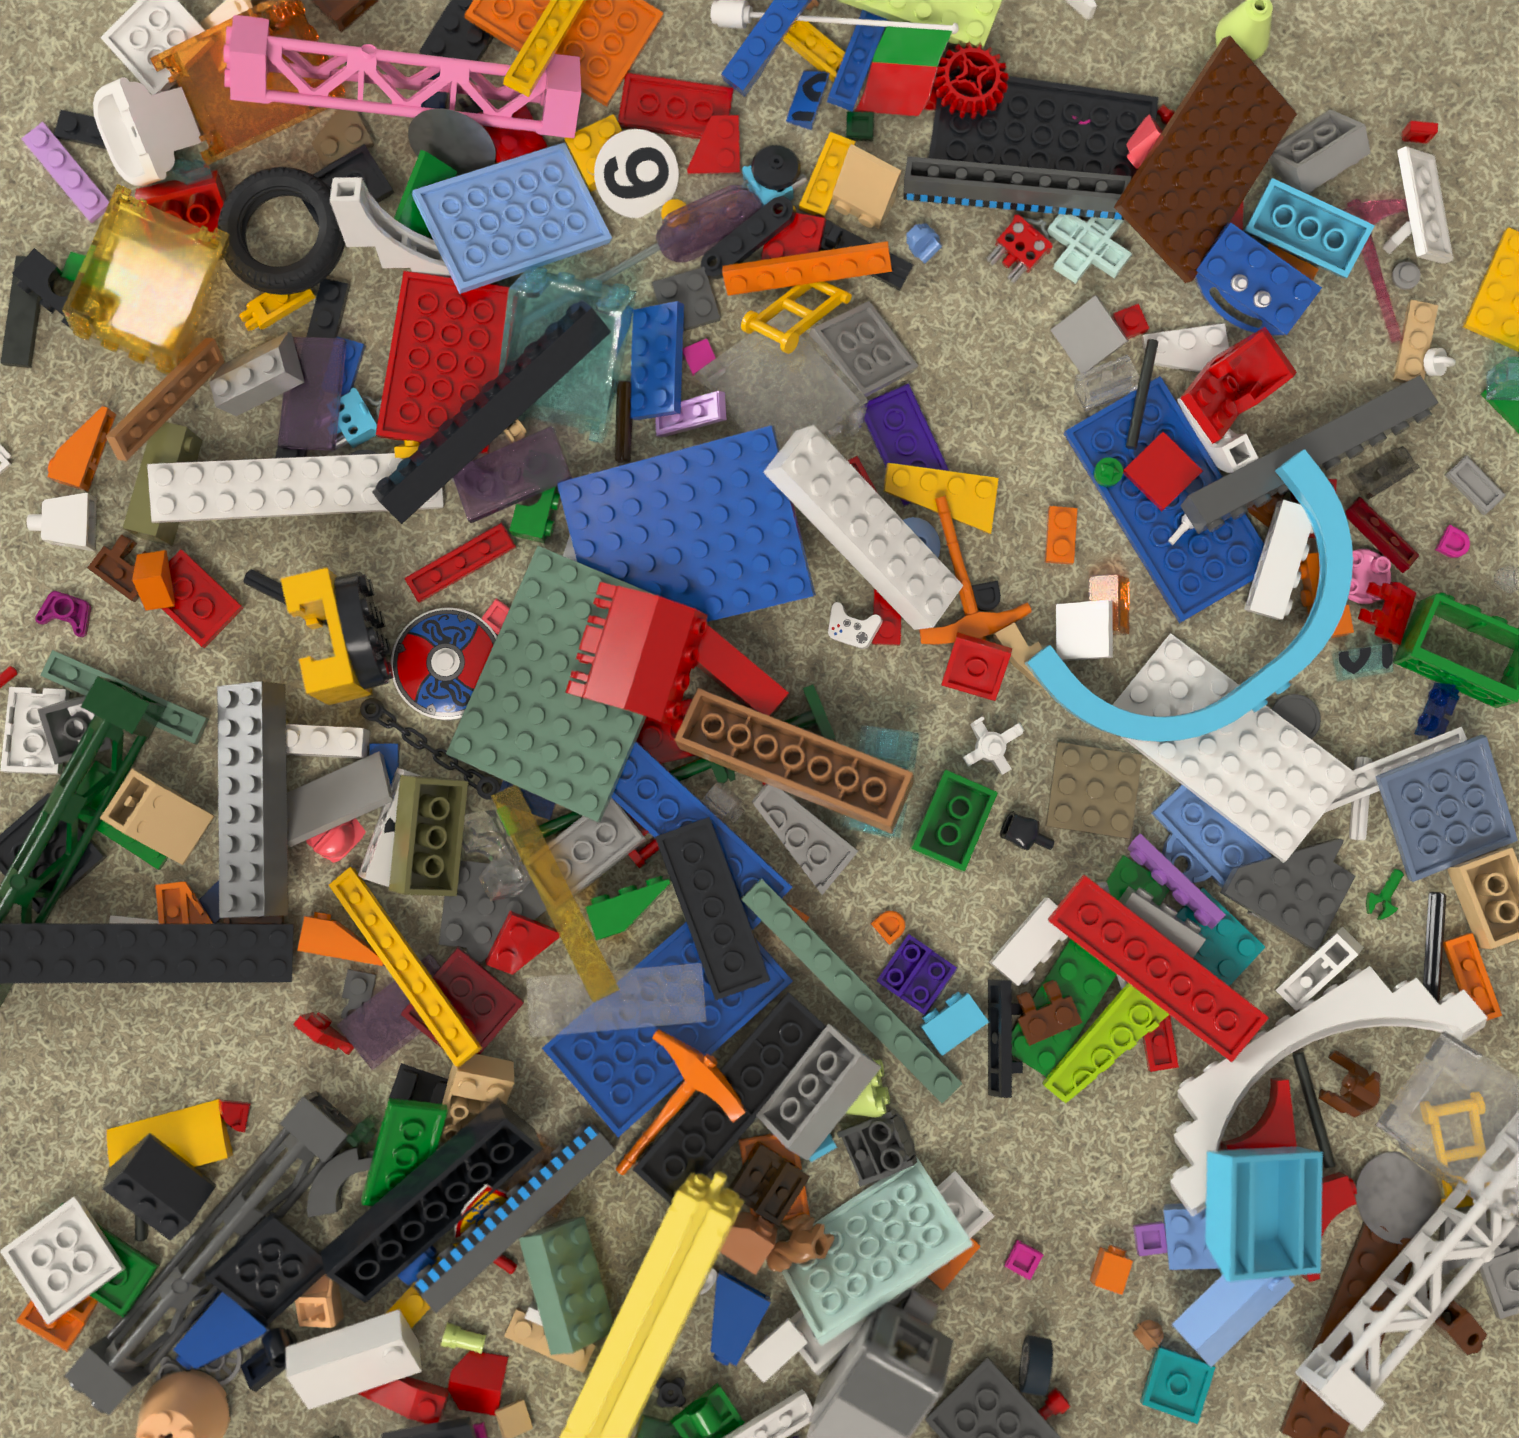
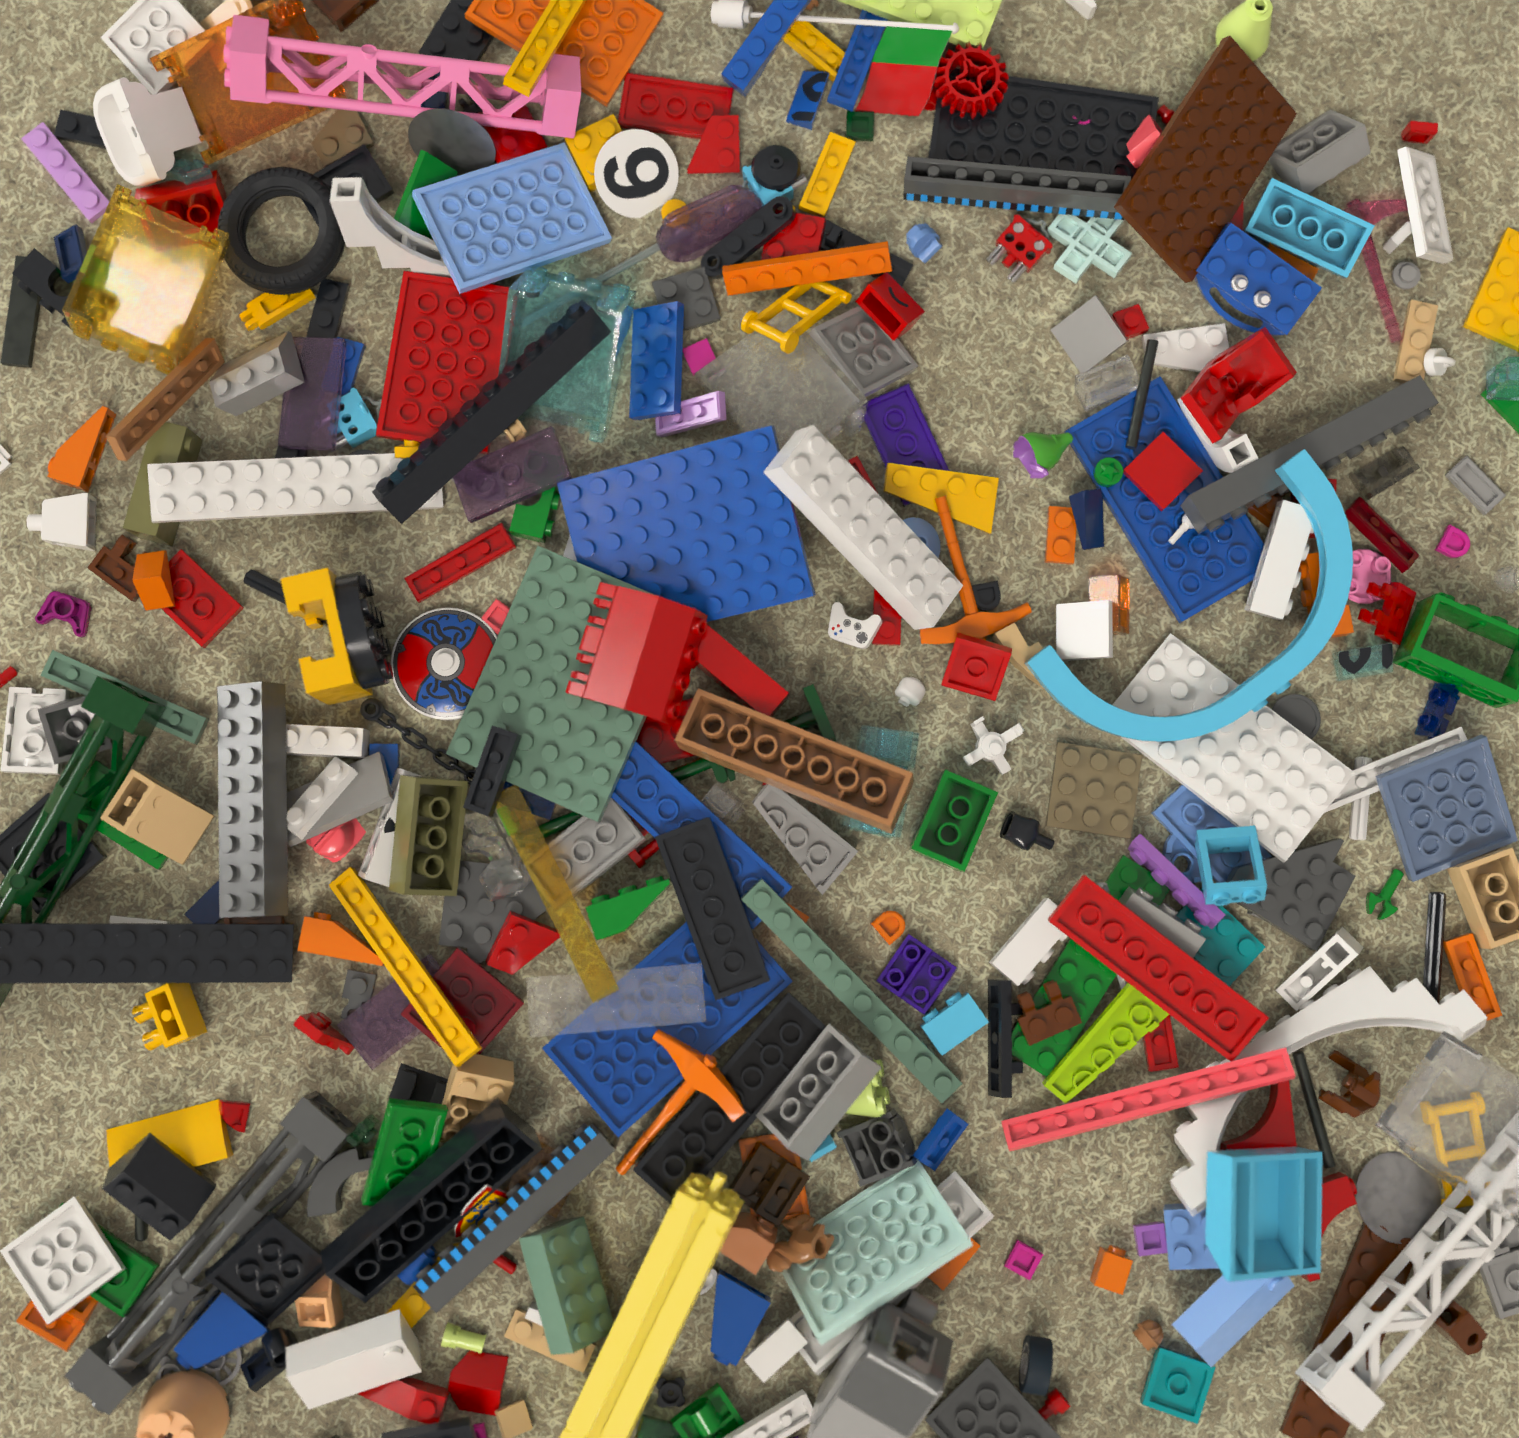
(70, 252): none -> dark blue tile
(174, 1014): none -> yellow brick
(179, 904): orange wing -> none
(319, 797): none -> white plate
(492, 771): none -> black plate
(623, 429): dark brown axle -> none
(866, 187): tan slope -> none
(890, 306): none -> red brick
(910, 691): none -> white piece
(940, 1139): none -> blue plate
(1040, 451): none -> bright green hat
(1088, 516): none -> dark blue slope
(1148, 1099): none -> coral plate
(1226, 841): none -> medium azure window

